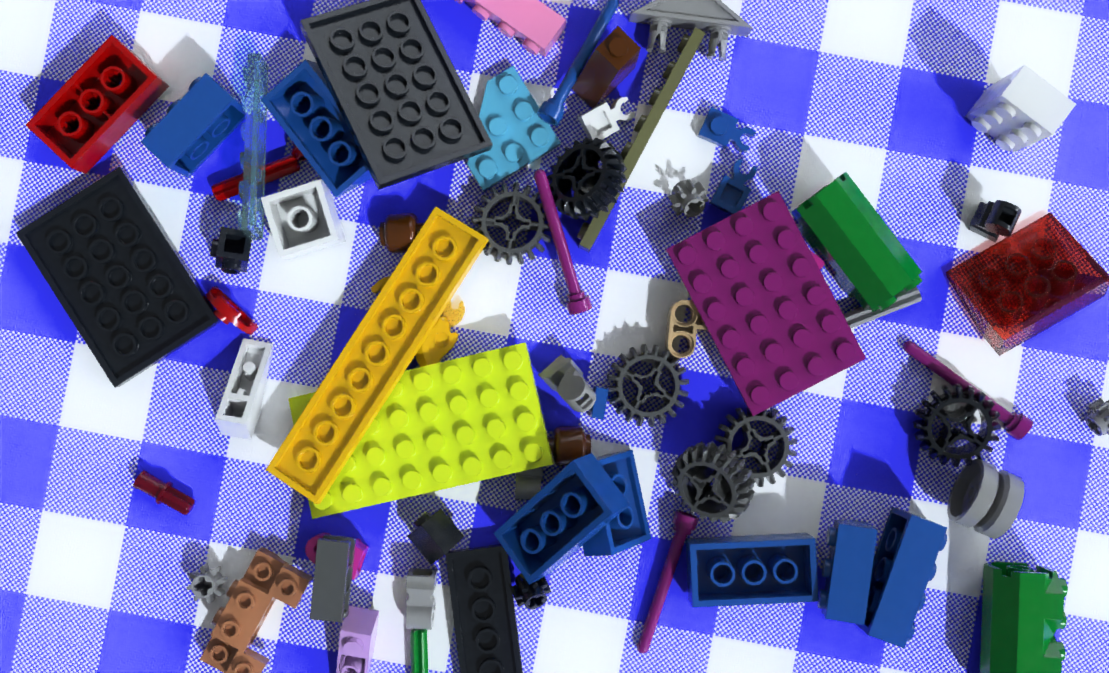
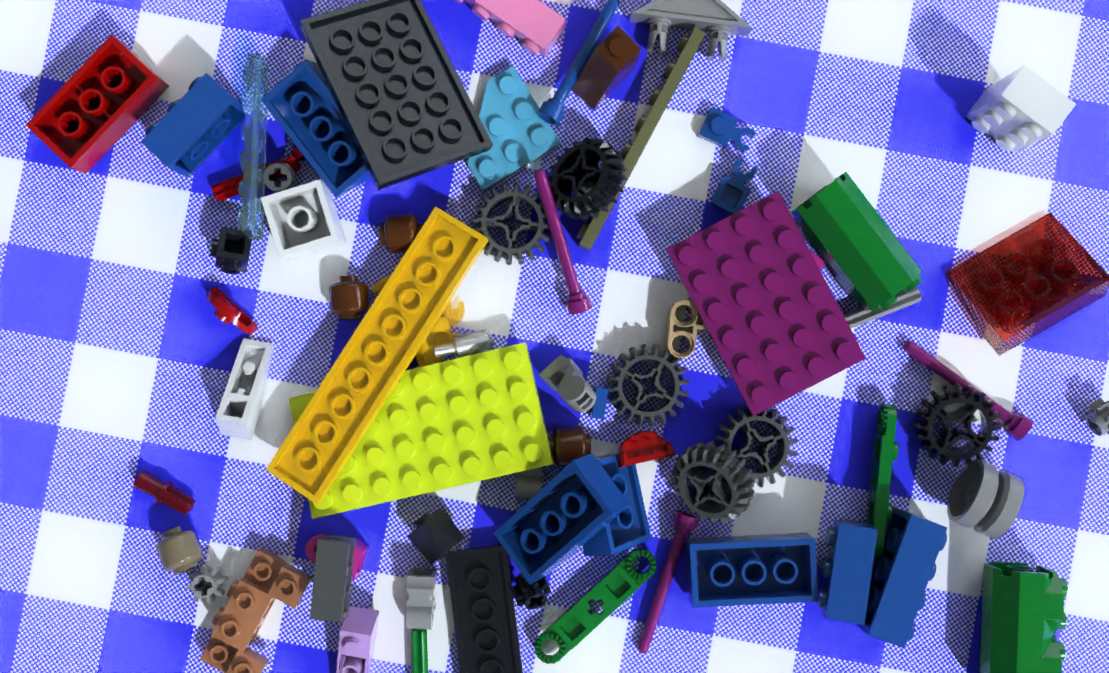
(118, 277): black plate -> none
(179, 550): none -> dark tan head
(272, 183): none -> dark grey bush
(349, 298): none -> reddish brown head
(467, 344): none -> clear piece
(578, 622): none -> green piece
(602, 119): white plate -> none
(642, 448): none -> red plate
(688, 198): light grey gear -> none
(884, 453): none -> green piece
(995, 219): black leg -> none

